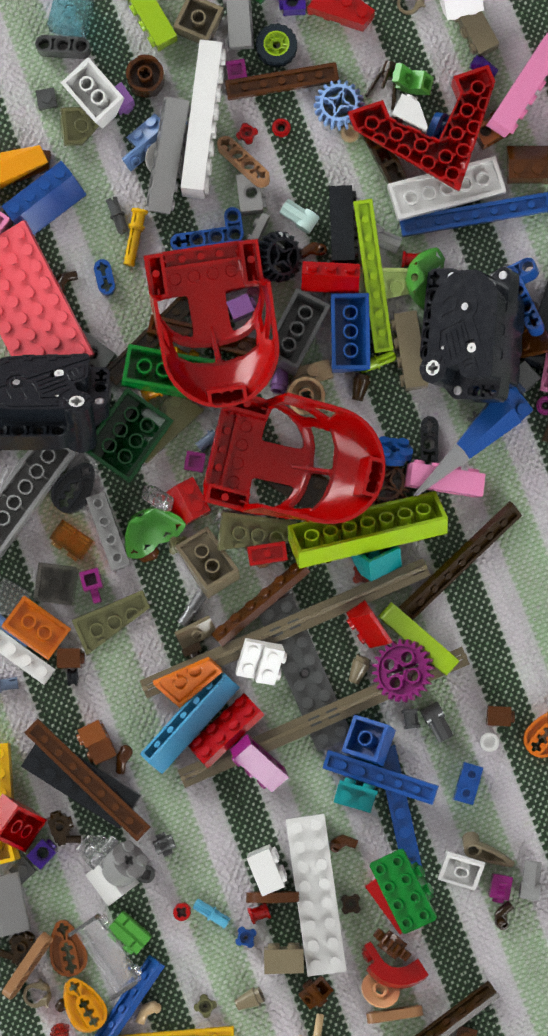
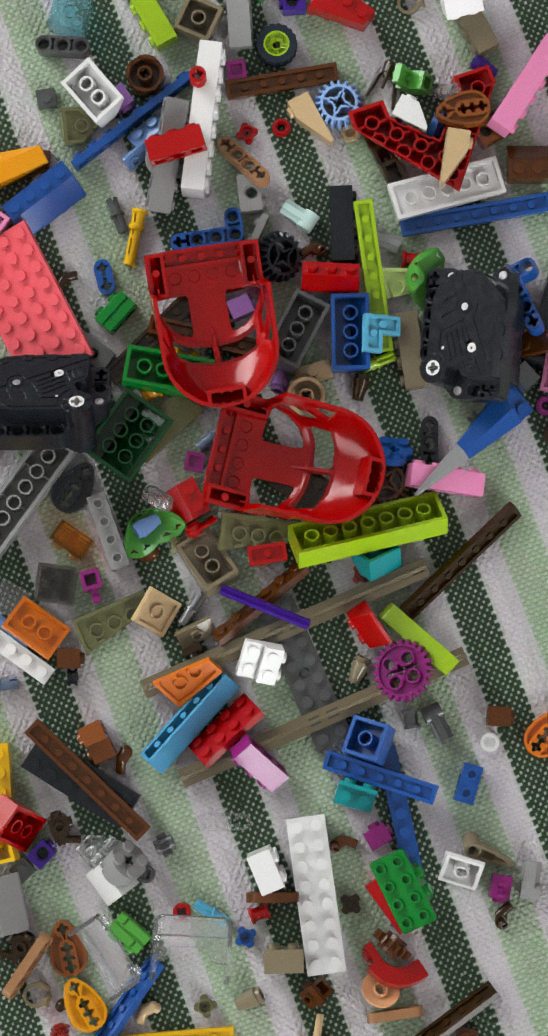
(115, 312): none -> green brick
(127, 124): none -> blue plate
(146, 525): none -> medium blue cone
(156, 611): none -> tan plate
(175, 144): none -> red brick
(192, 932): none -> clear windscreen
(195, 528): none -> red plate
(201, 72): none -> red bush
(228, 828): none -> clear beam
(265, 607): none -> dark purple axle
(307, 116): none -> tan slope
(375, 327): none -> medium azure plate
(378, 835): none -> magenta brick
(445, 91): none -> clear pin
(455, 149): none -> tan slope
(464, 99): none -> dark orange piece

